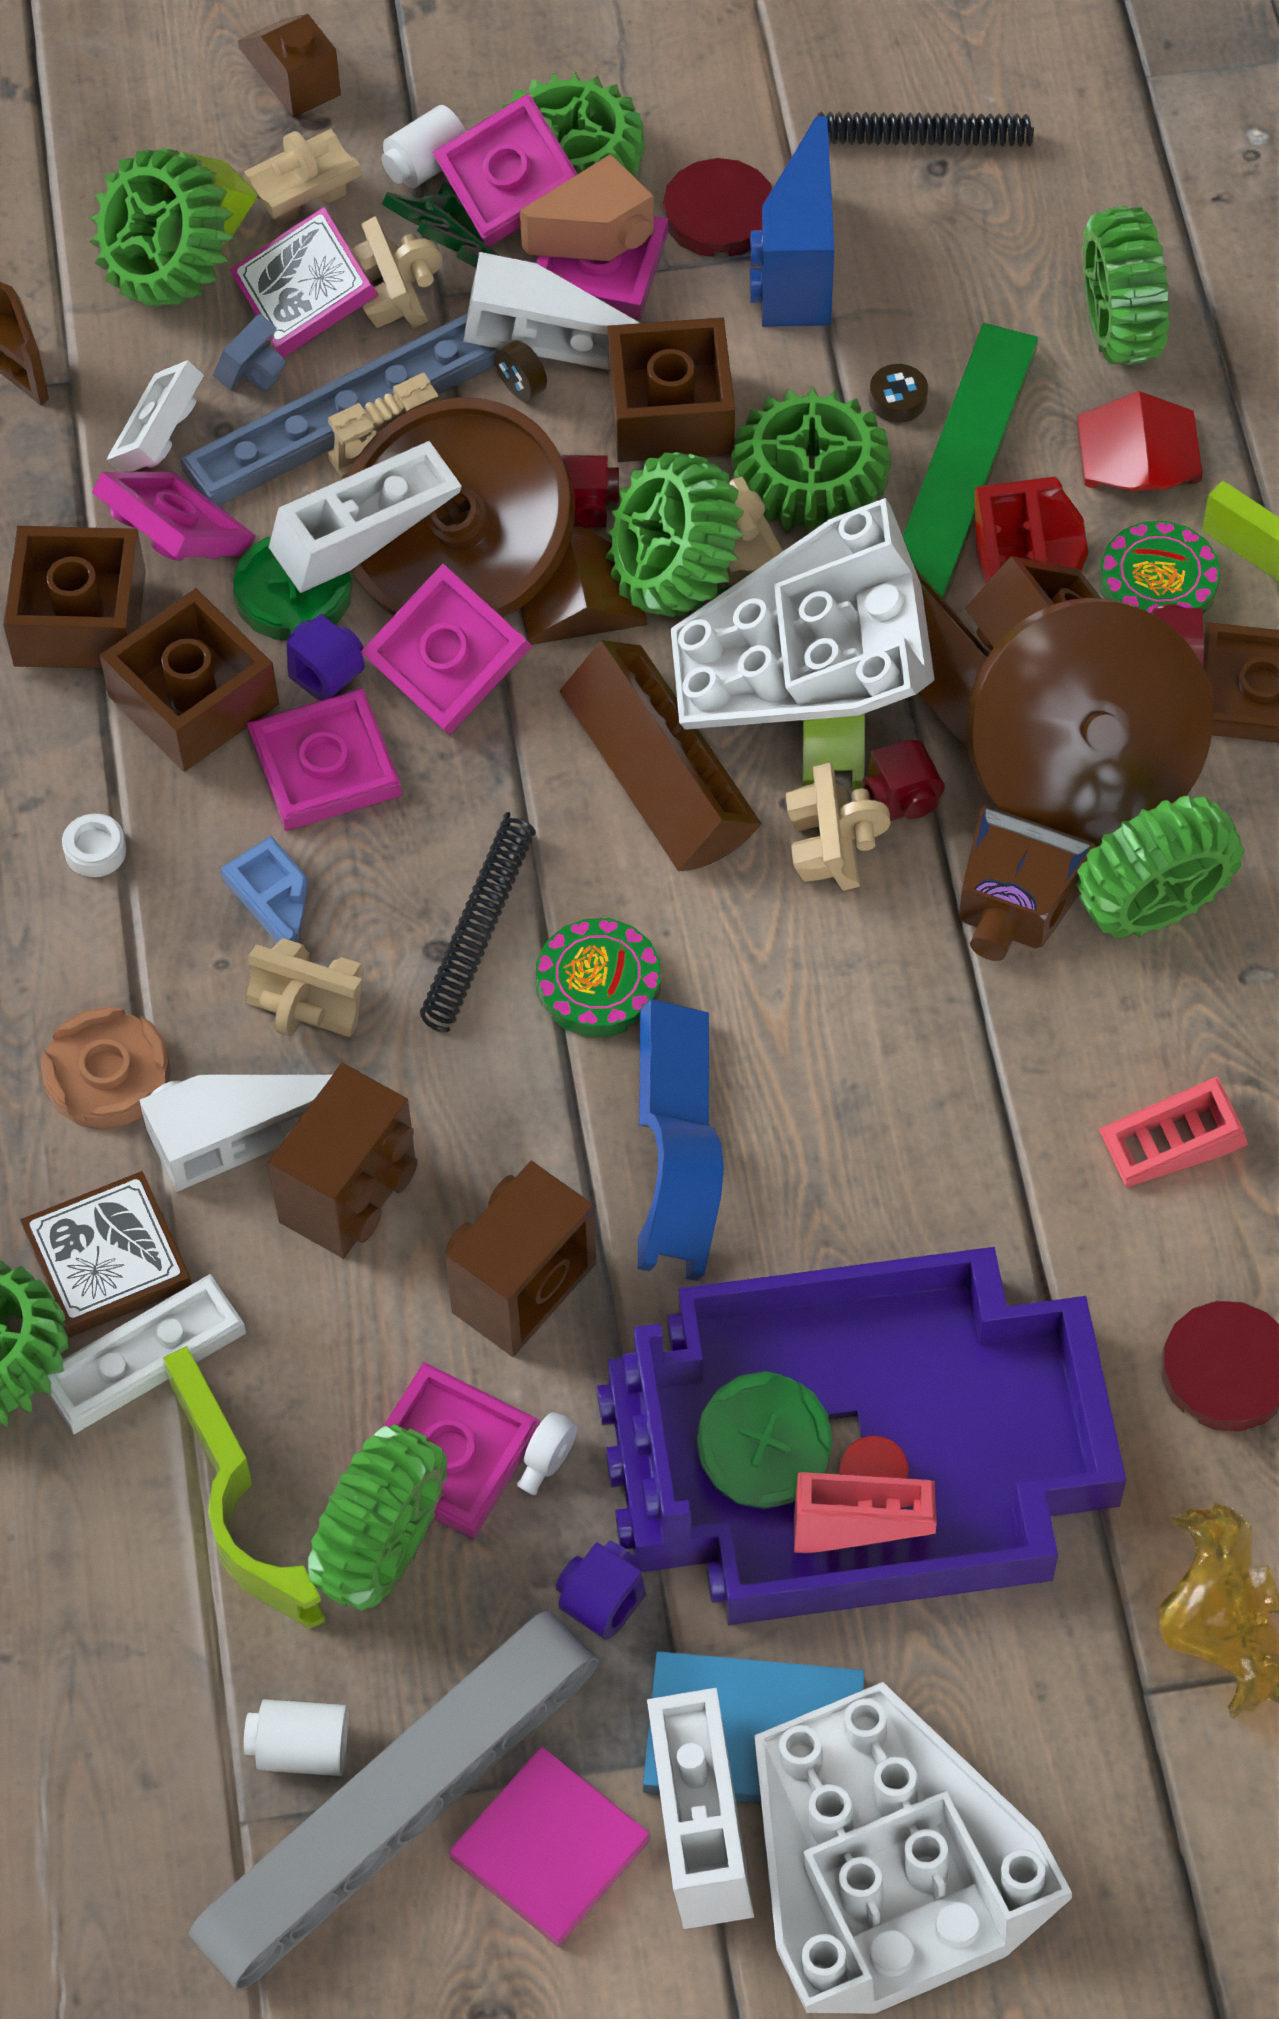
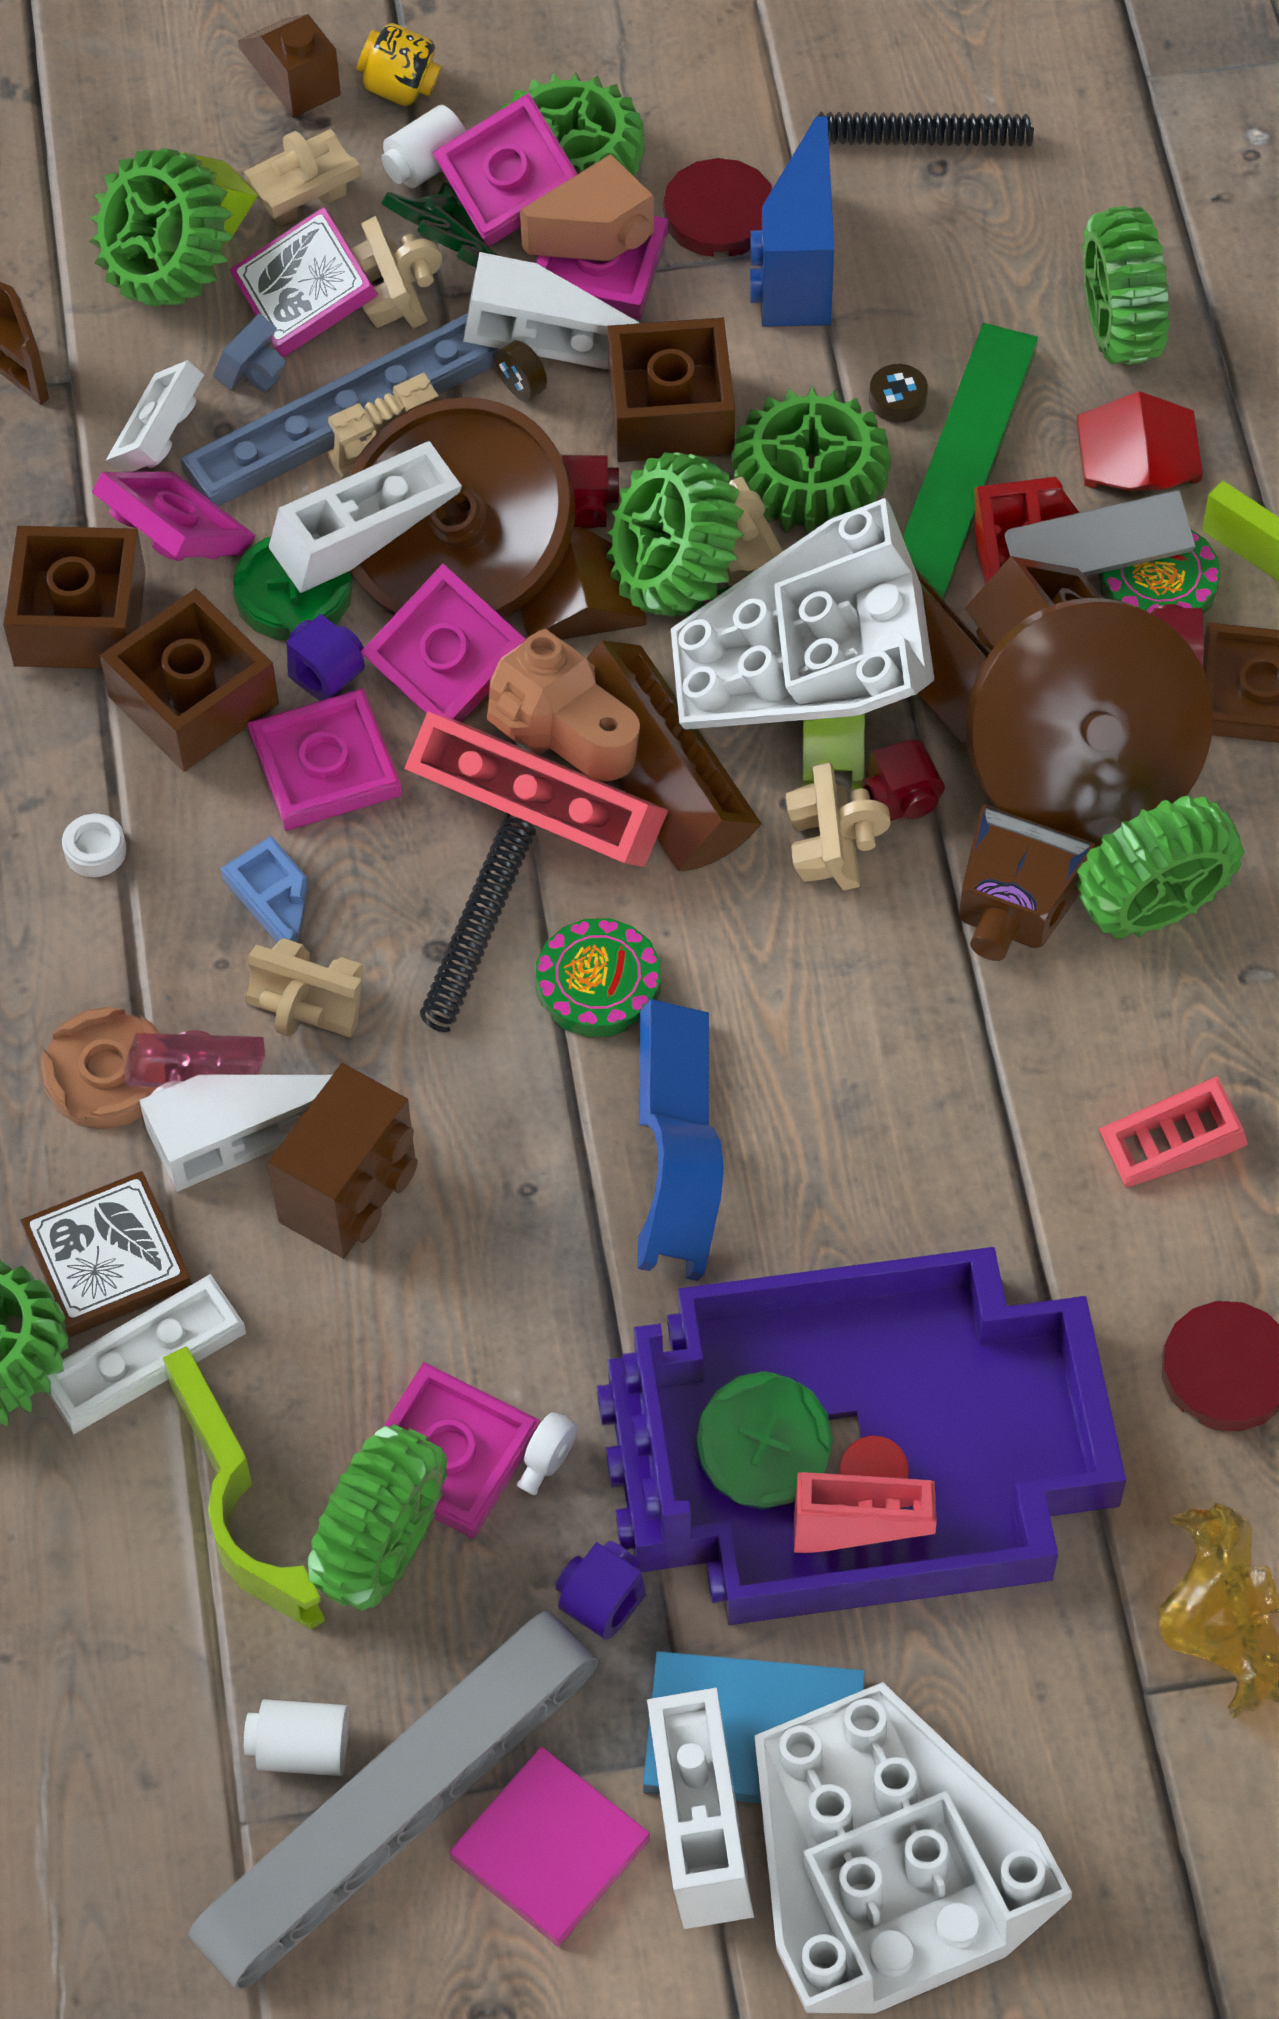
(178, 1057): none -> clear pink plate
(398, 64): none -> yellow head
(520, 1257): reddish brown brick -> none
(536, 789): none -> coral brick
(550, 700): none -> nougat piece
(1108, 535): none -> light grey tile

